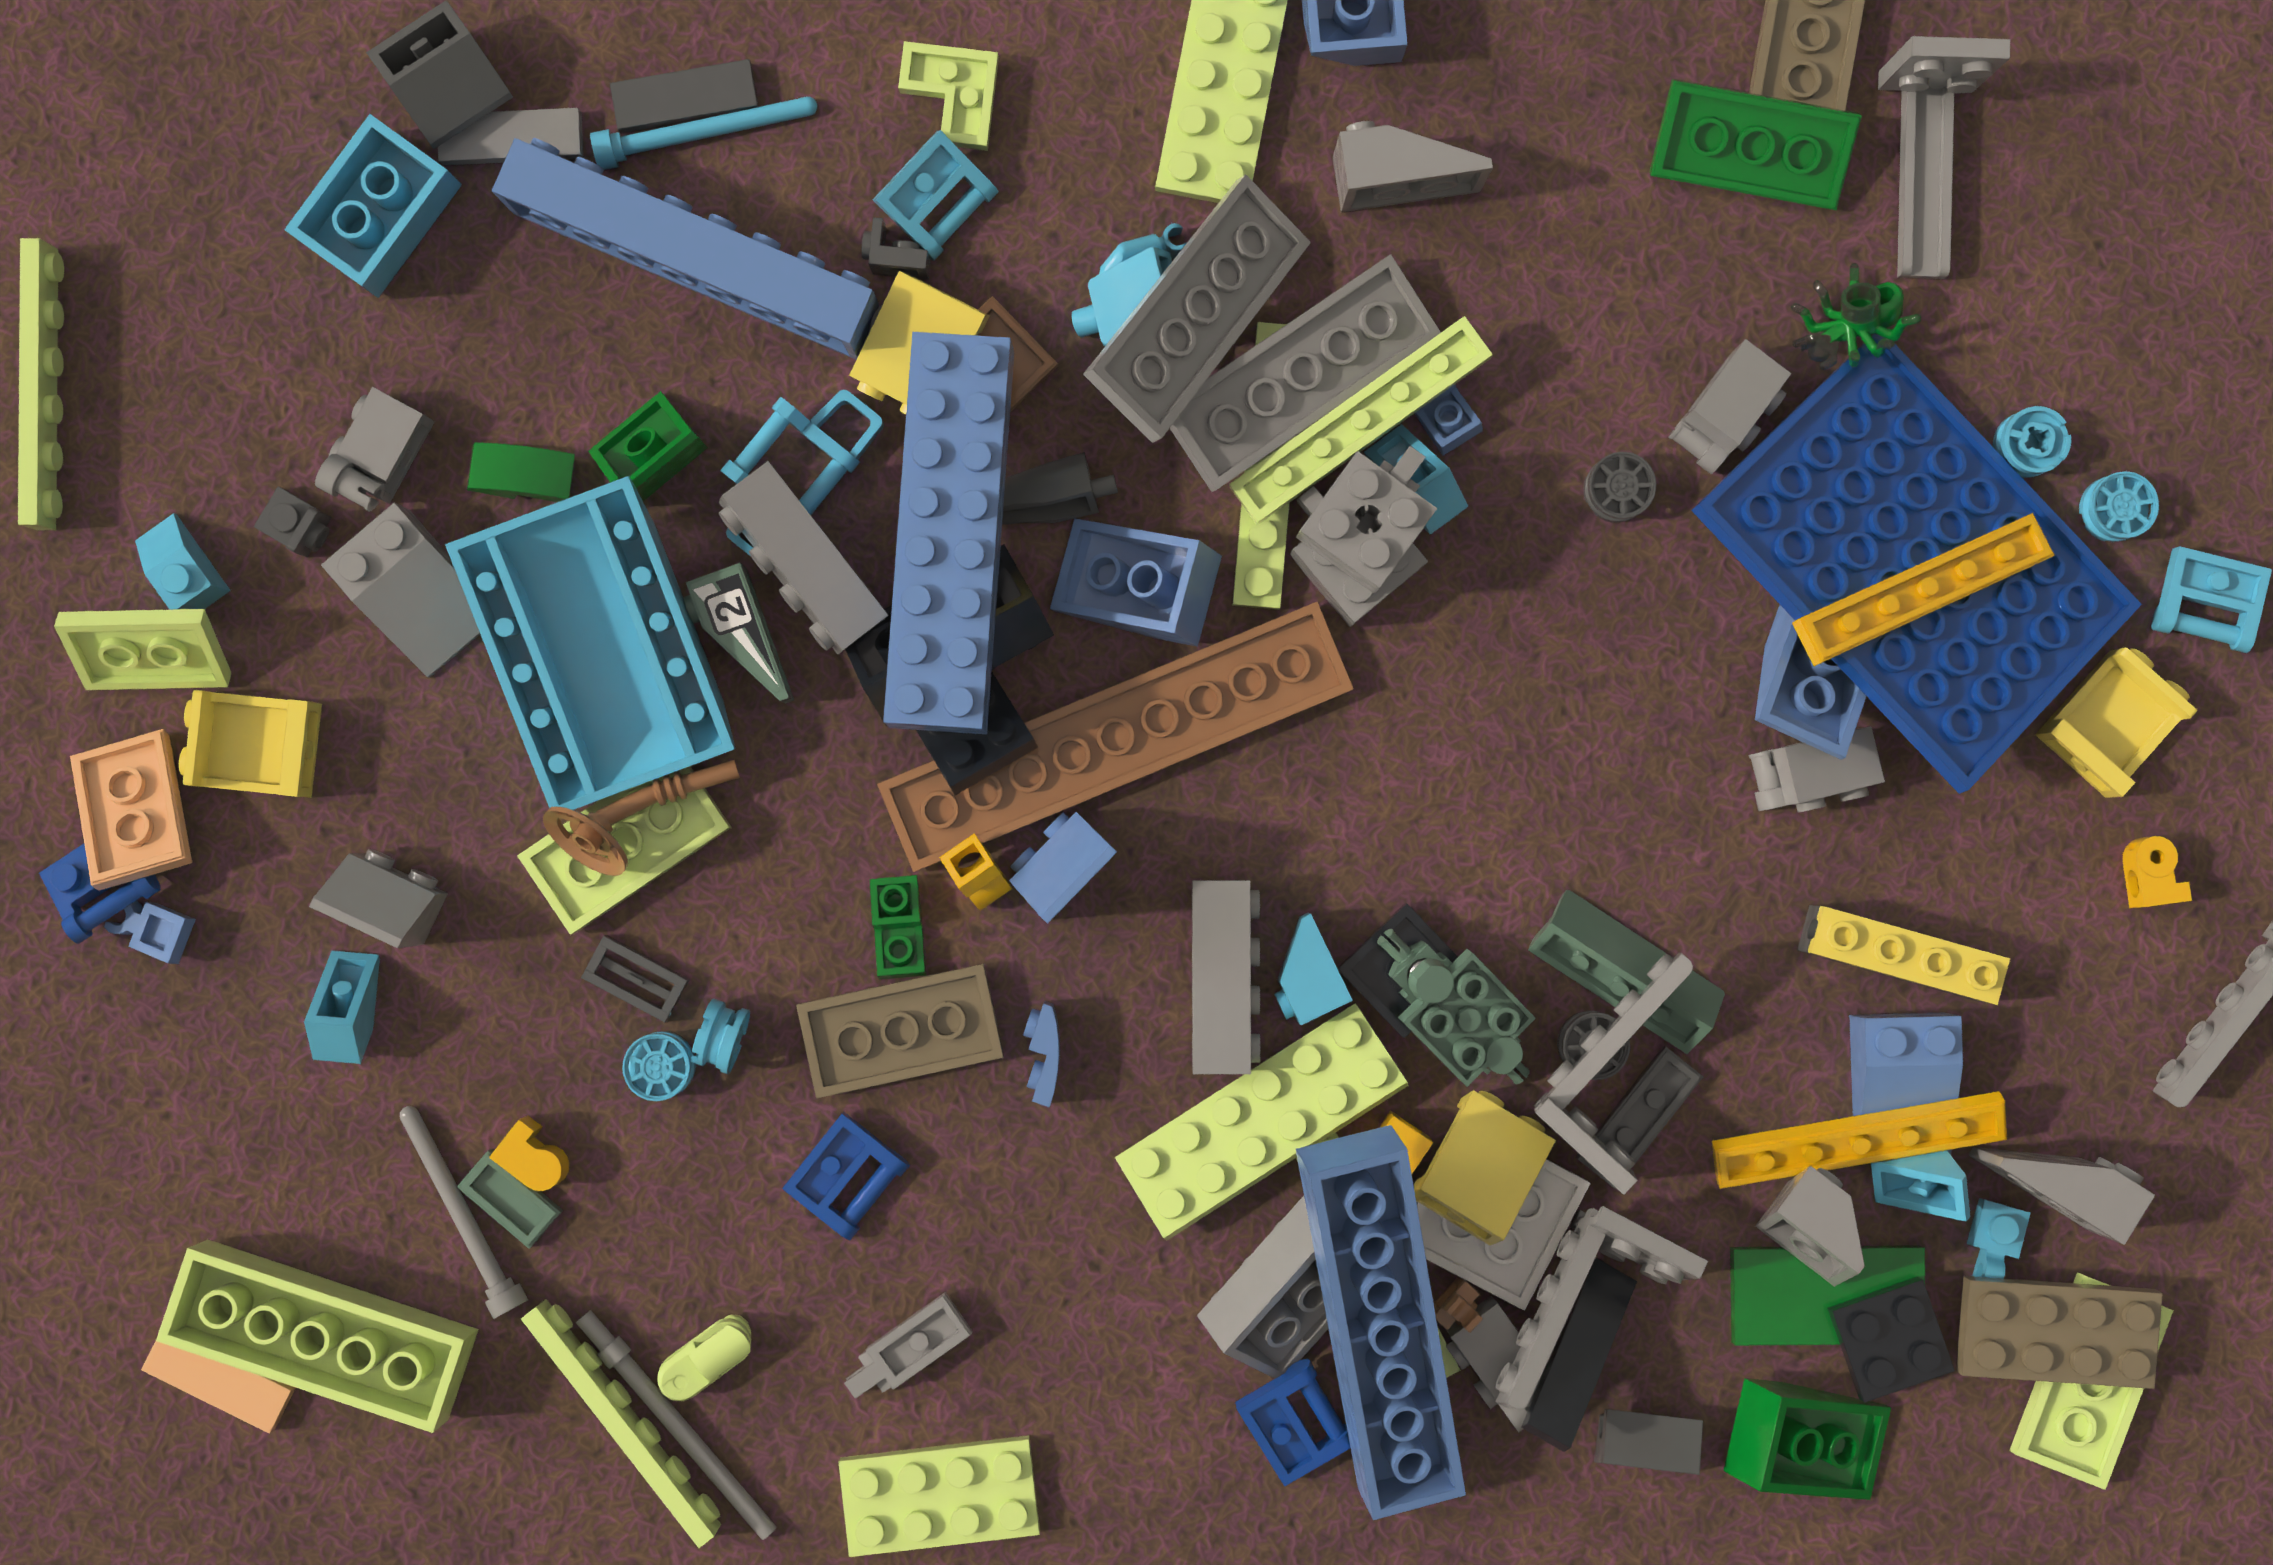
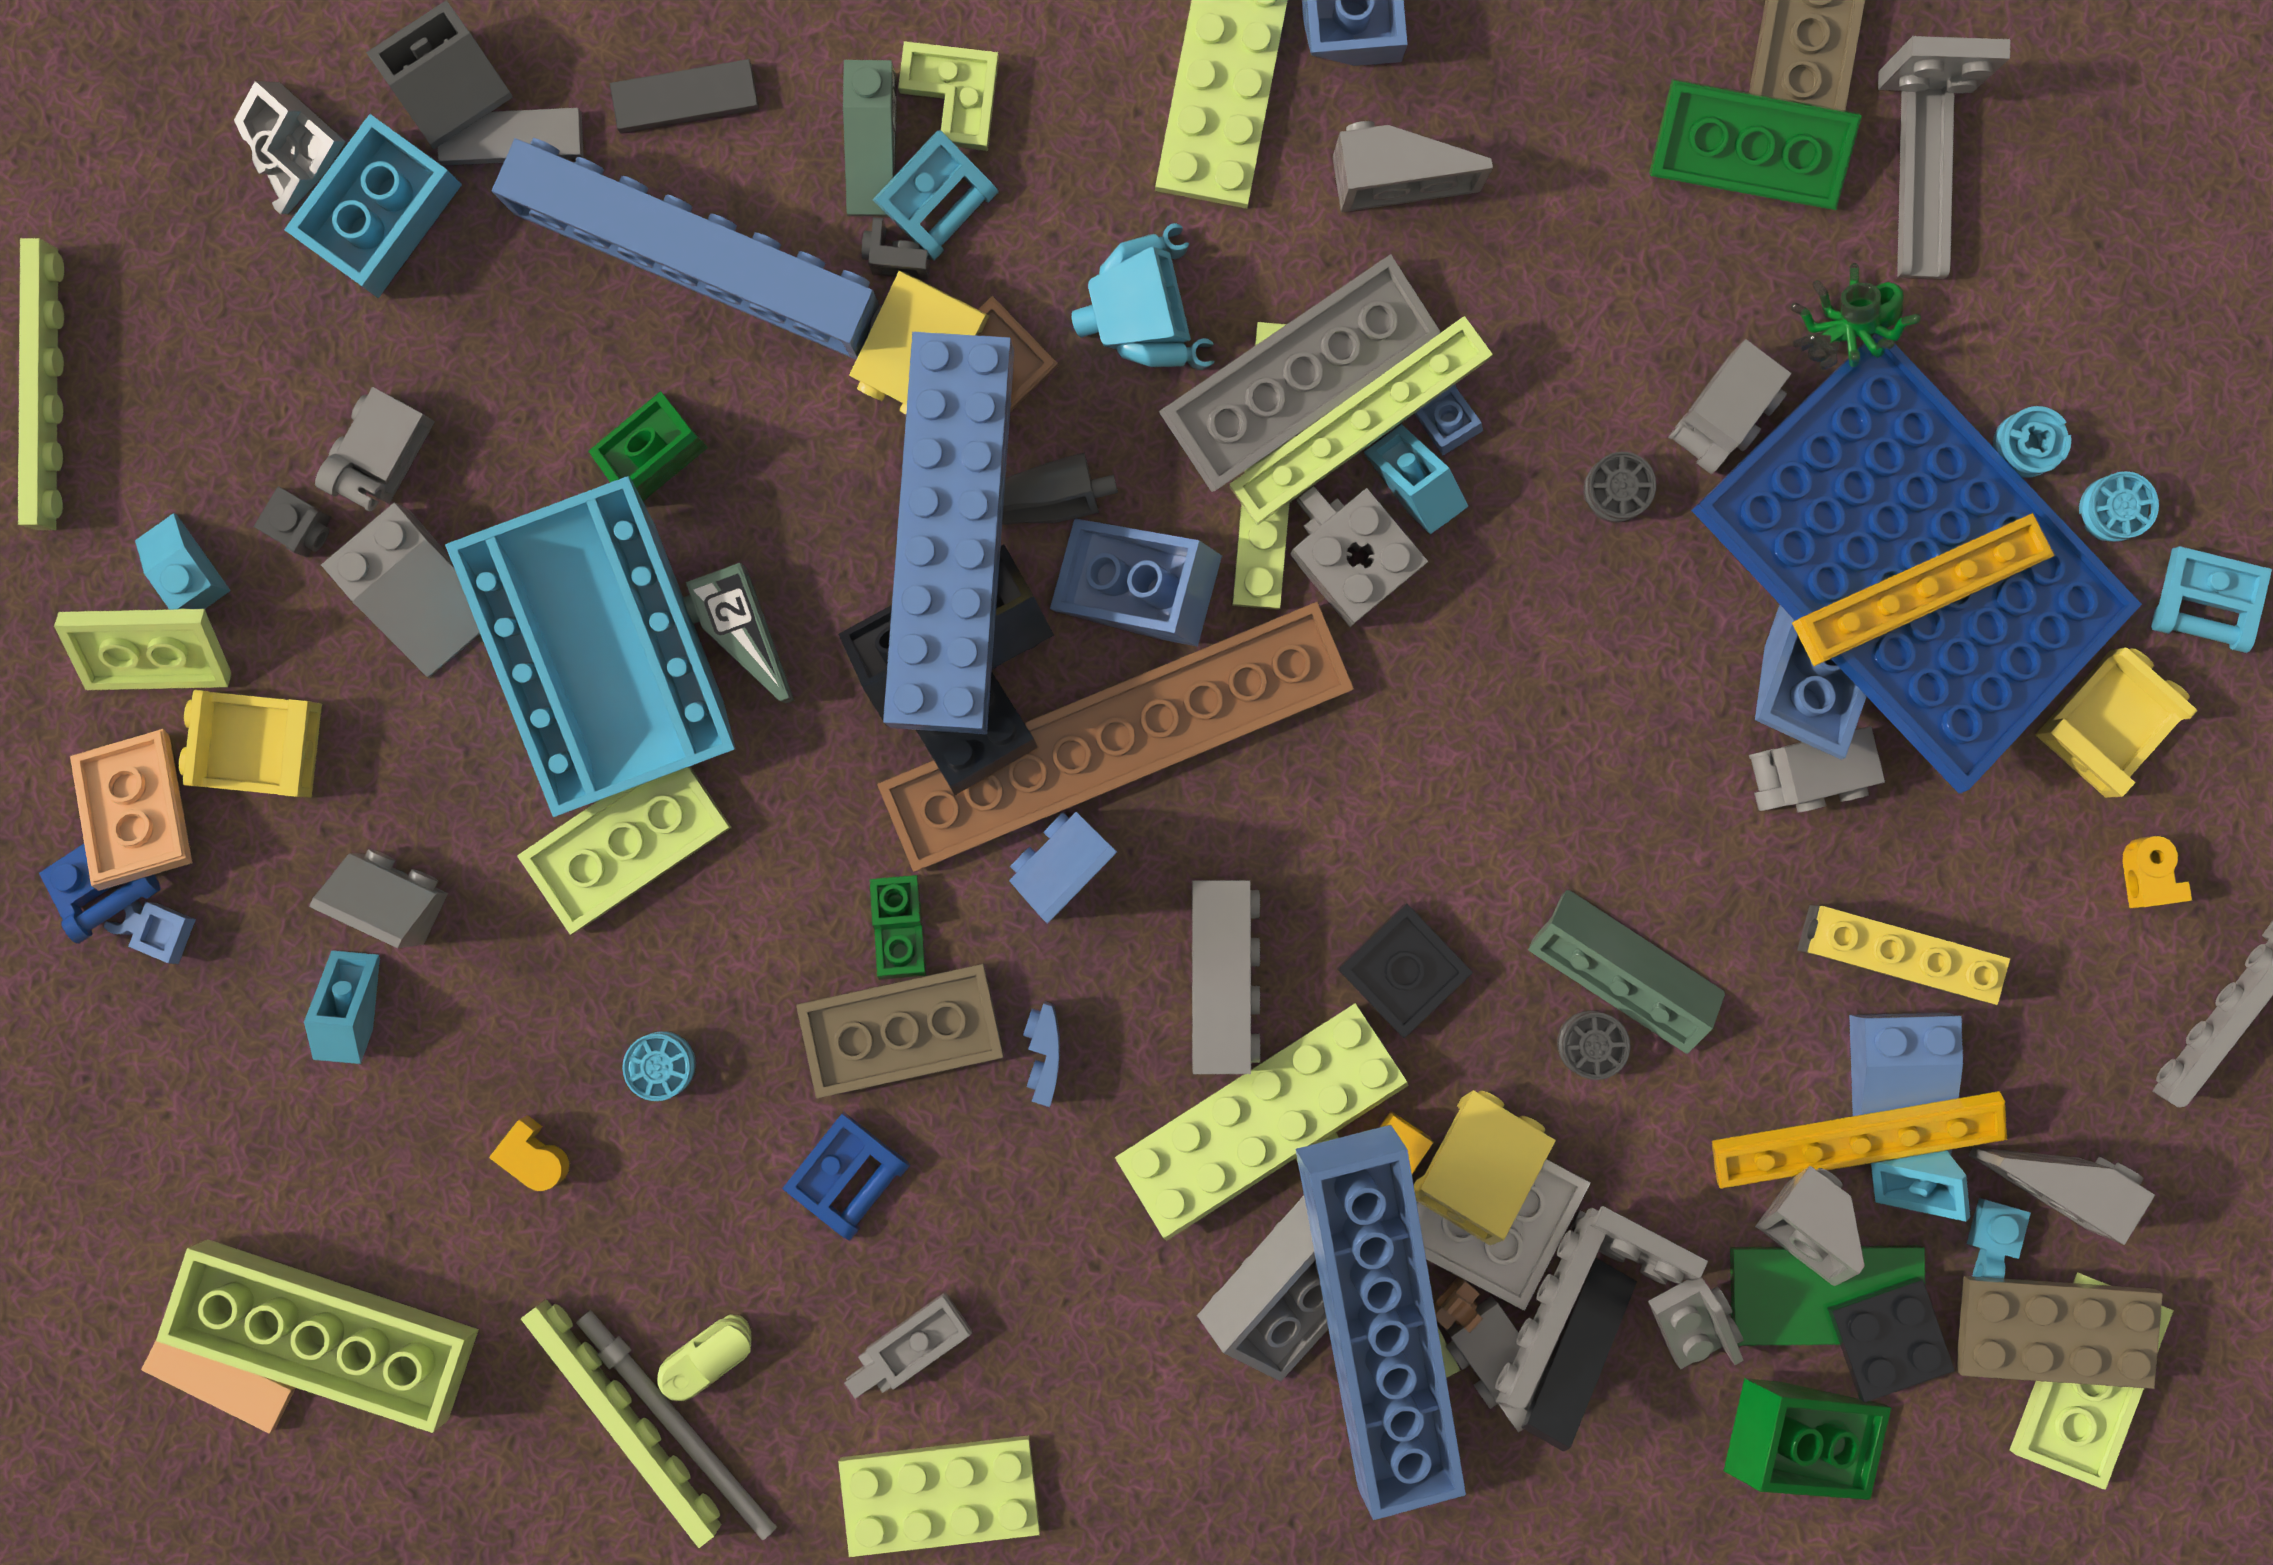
(286, 141): none -> light grey slope
(502, 1292): light grey piece -> none
(509, 1201): sand green tile -> none
(520, 470): green slope -> none
(594, 830): medium nougat dish -> none
(612, 147): medium azure piece -> none
(672, 997): dark grey tile -> none
(720, 1036): medium azure wheel -> none
(801, 558): light grey brick -> none
(841, 459): medium azure bar -> none
(868, 132): none -> sand green slope
(981, 881): yellow leg -> none
(1197, 309): light grey plate -> none
(1281, 1429): blue plate -> none
(1309, 976): medium azure slope -> none
(1389, 498): light grey hinge -> none
(1459, 1010): sand green piece -> none
(1600, 1047): light grey bracket -> none
(1647, 1105): dark grey tile -> none
(1649, 1441): dark grey hinge -> none
(1696, 1322): none -> light grey bracket

